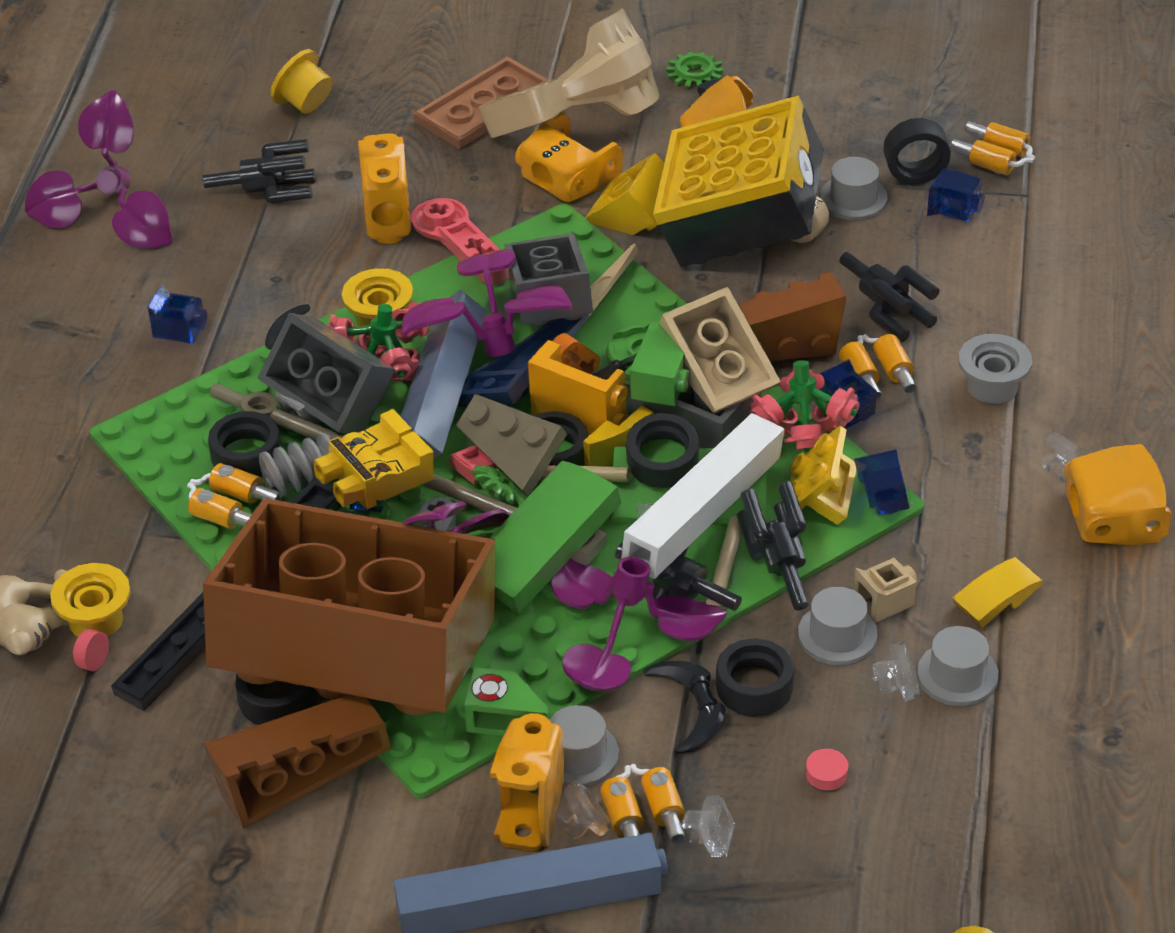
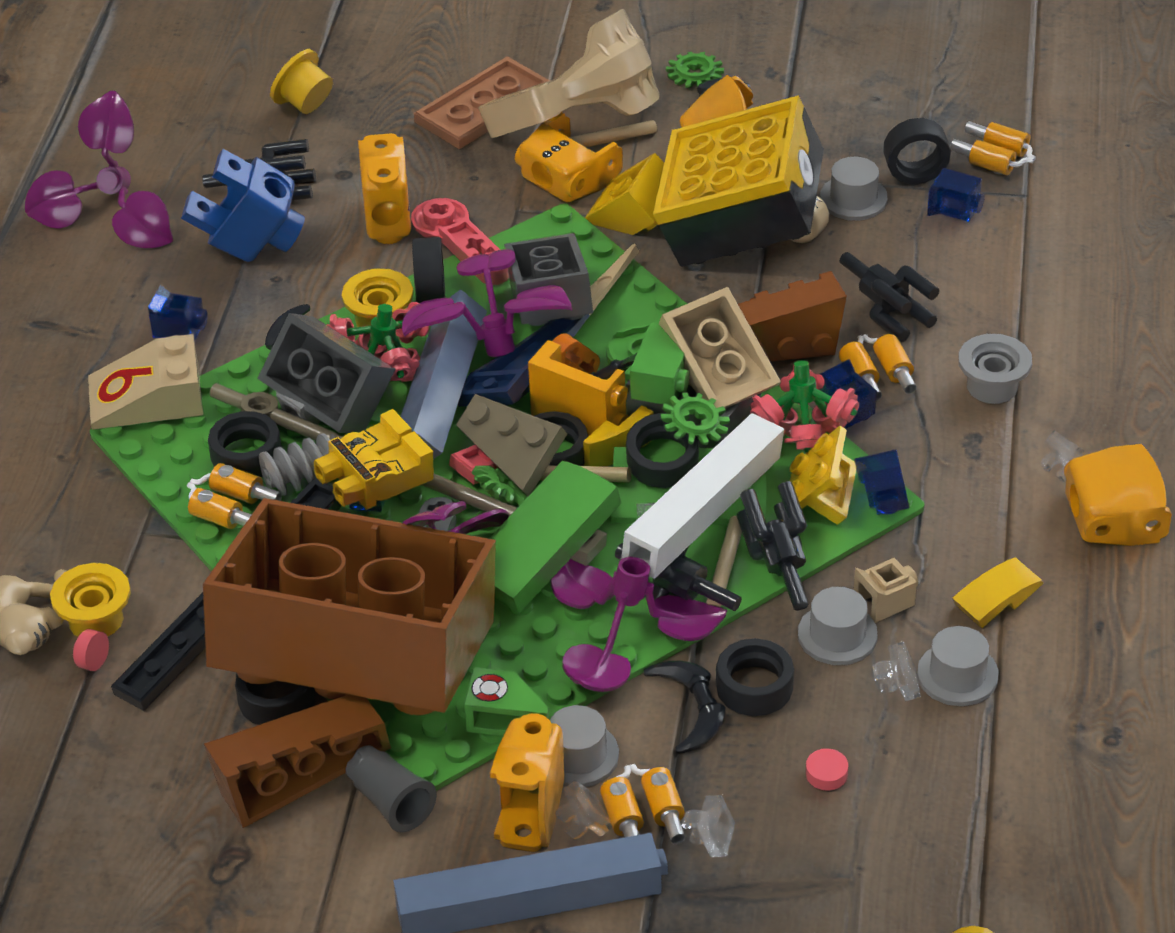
(147, 385): none -> tan slope
(252, 211): none -> blue piece
(393, 789): none -> dark grey plant
(428, 269): none -> black tyre
(616, 134): none -> tan bar
(703, 409): none -> bright green gear

